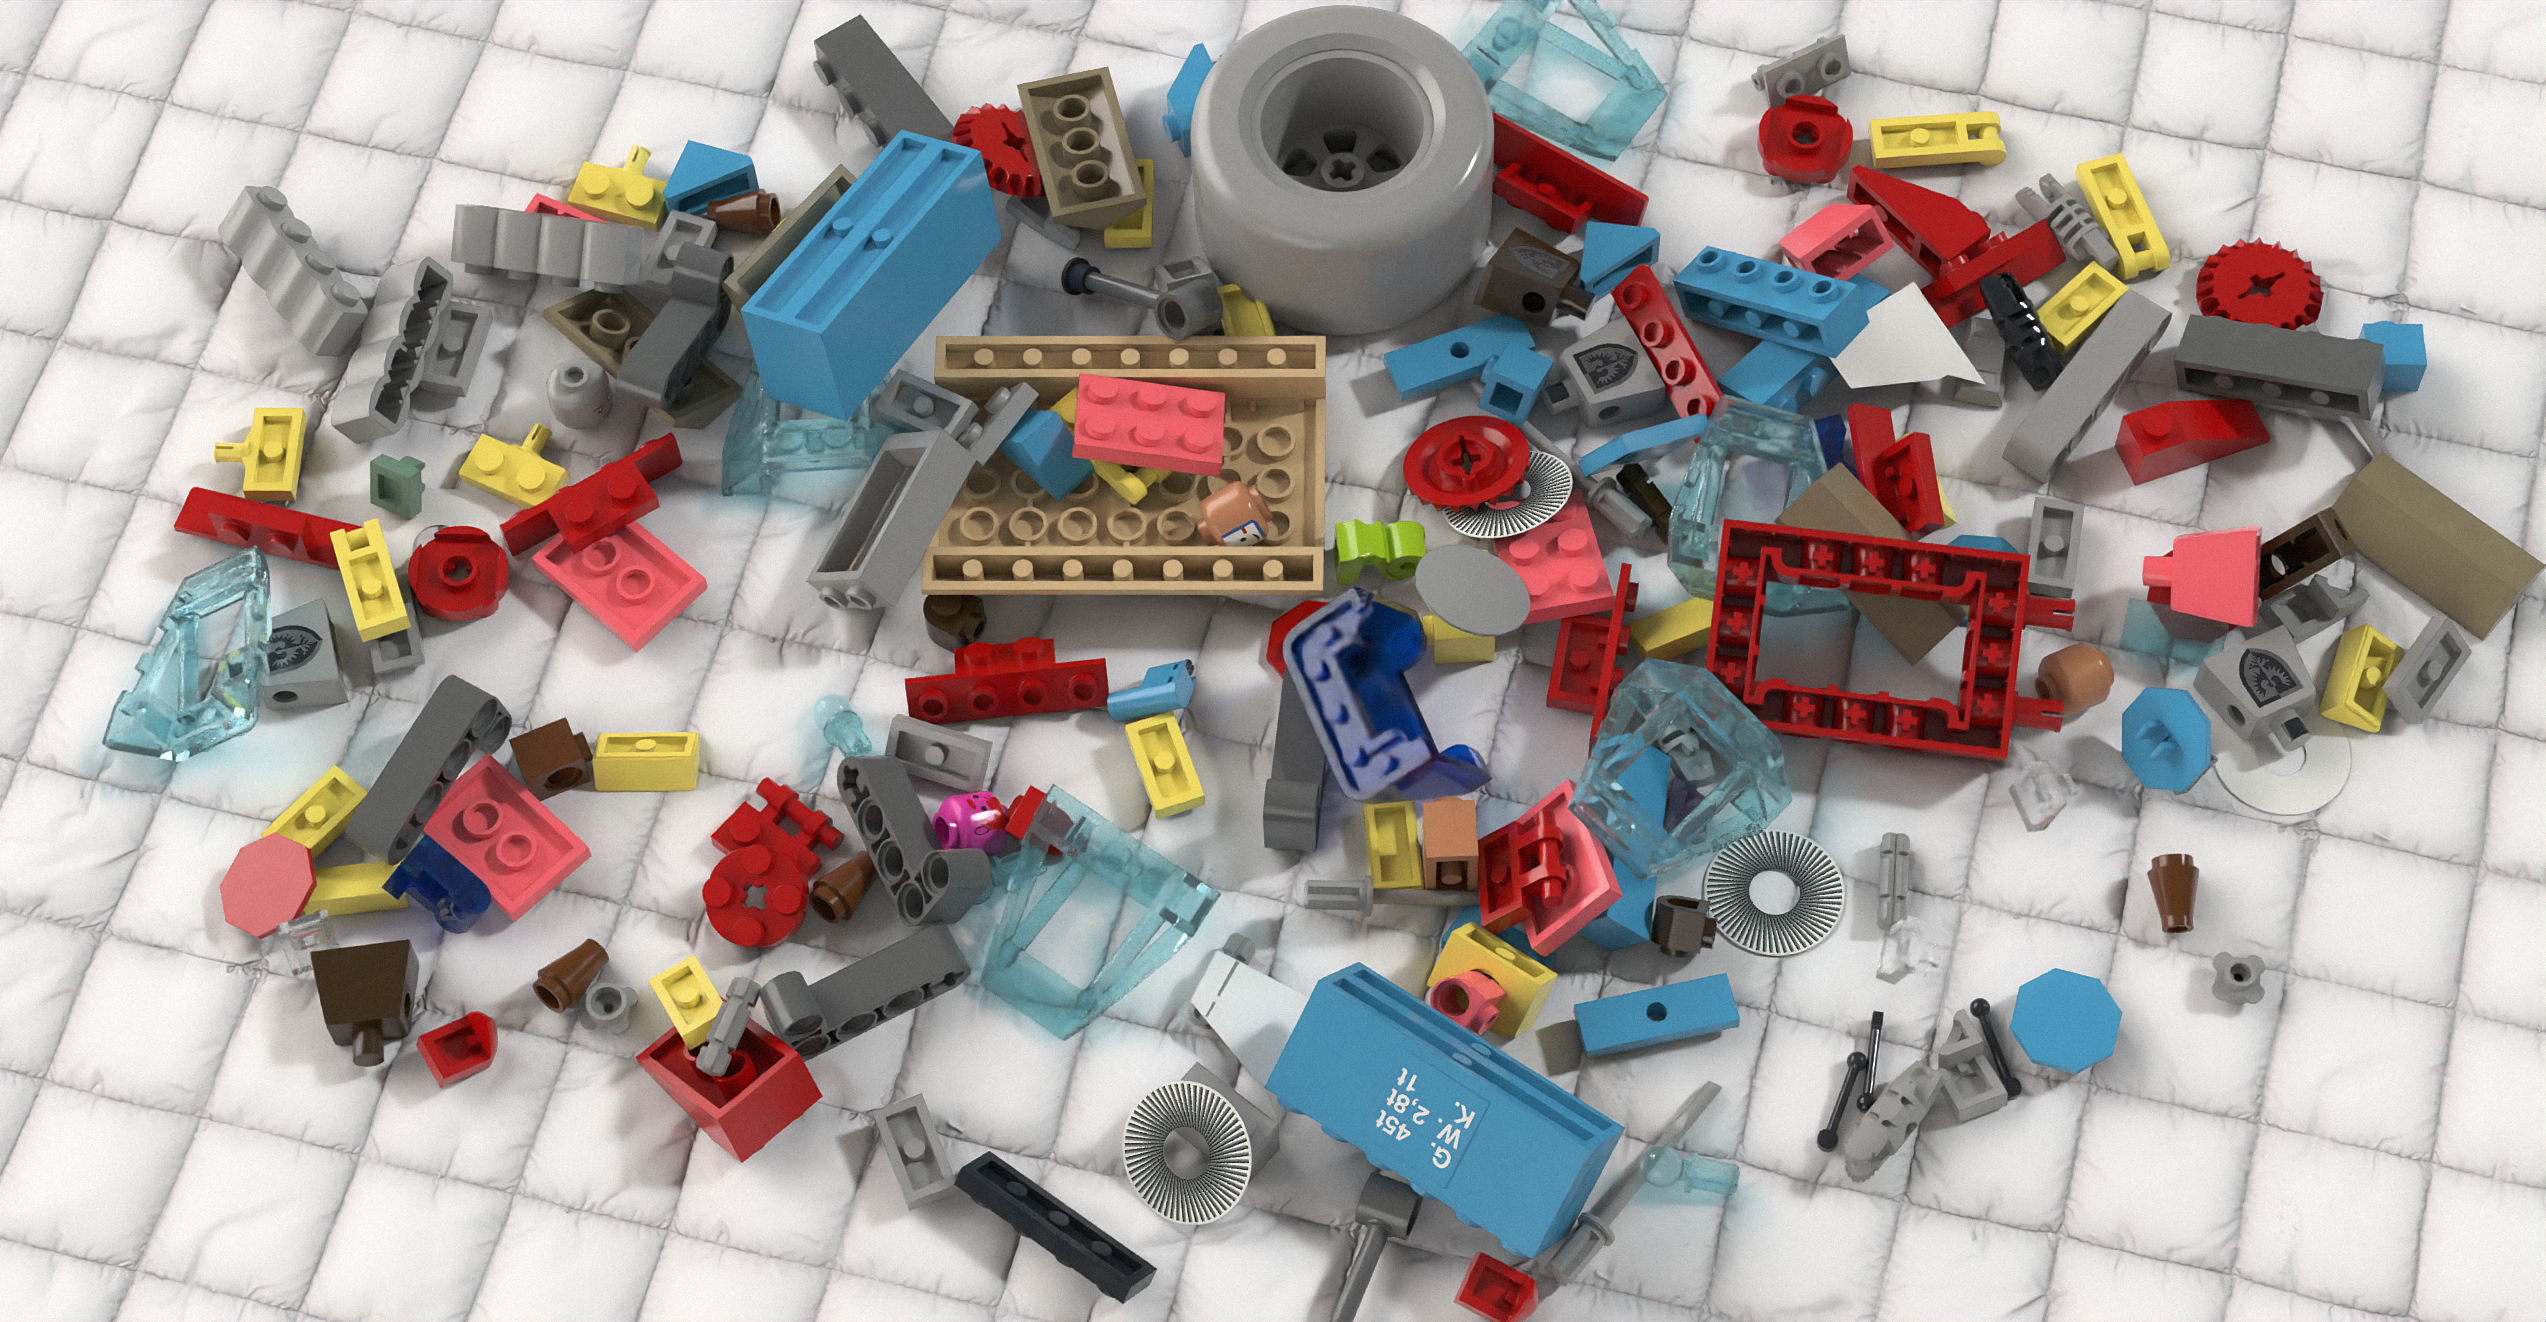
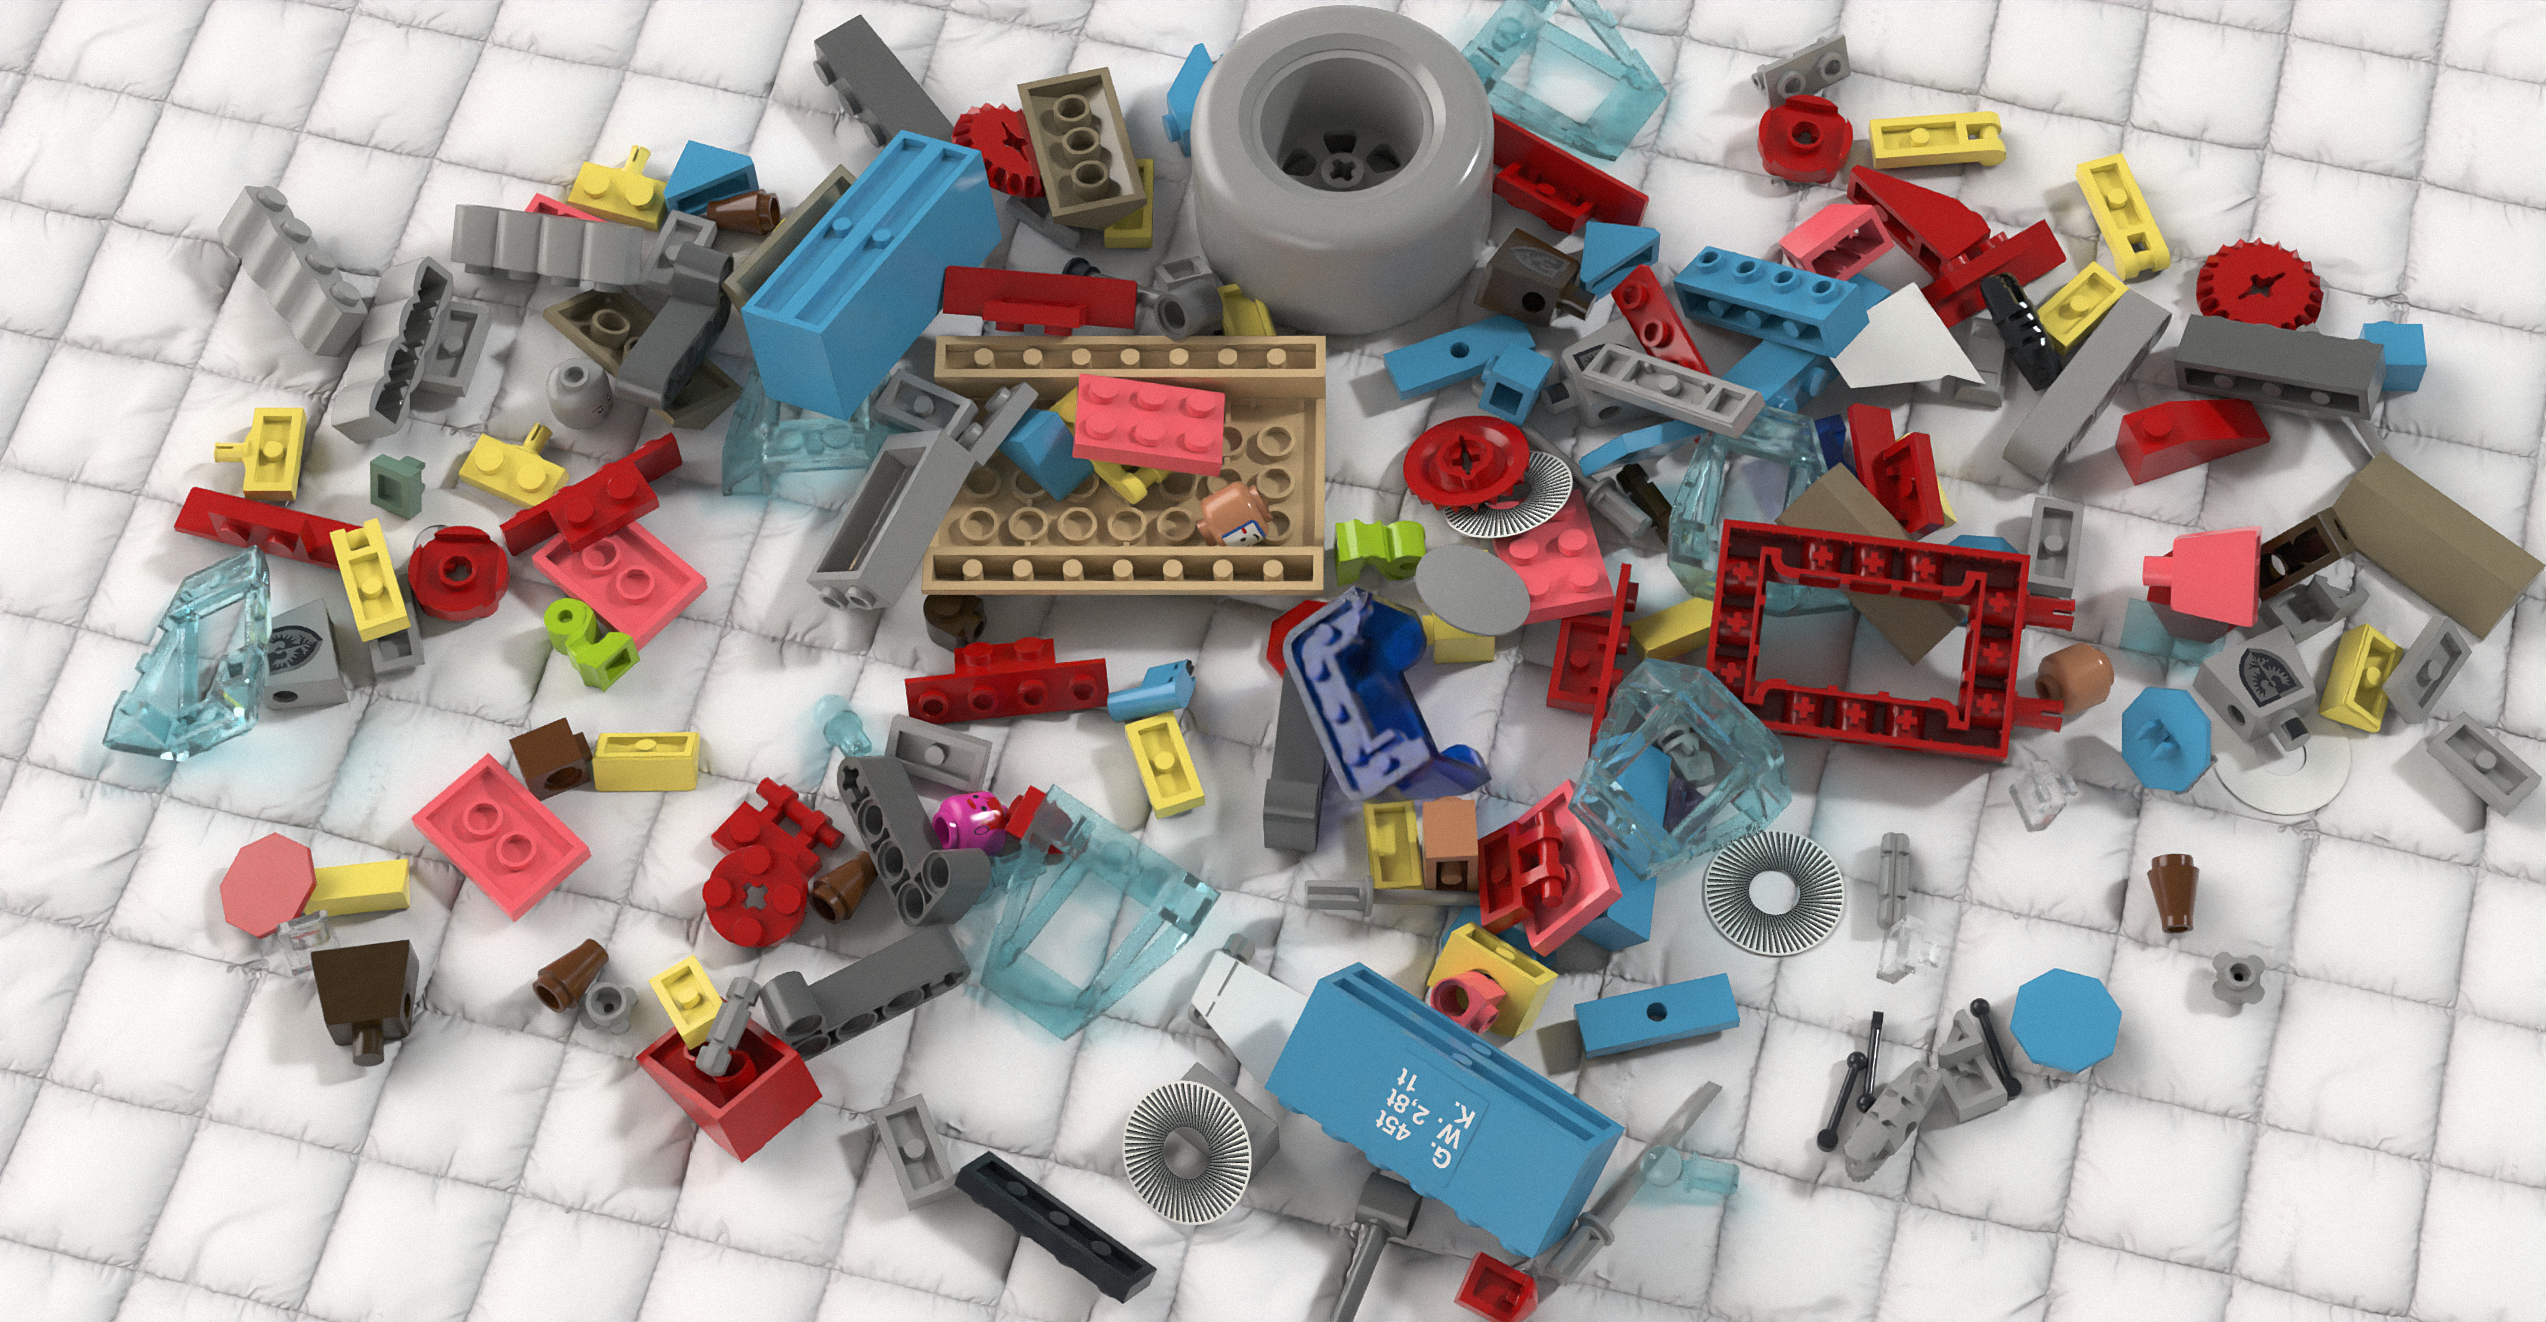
(320, 812): light yellow plate -> none
(425, 767): dark grey beam -> none
(441, 886): clear blue leg -> none
(459, 1047): red plate -> none
(577, 634): none -> lime leg
(1039, 299): none -> red bracket
(1672, 390): none -> light grey plate
(1683, 925): dark brown plate -> none
(2070, 223): light grey hinge -> none
(2484, 764): none -> light grey plate

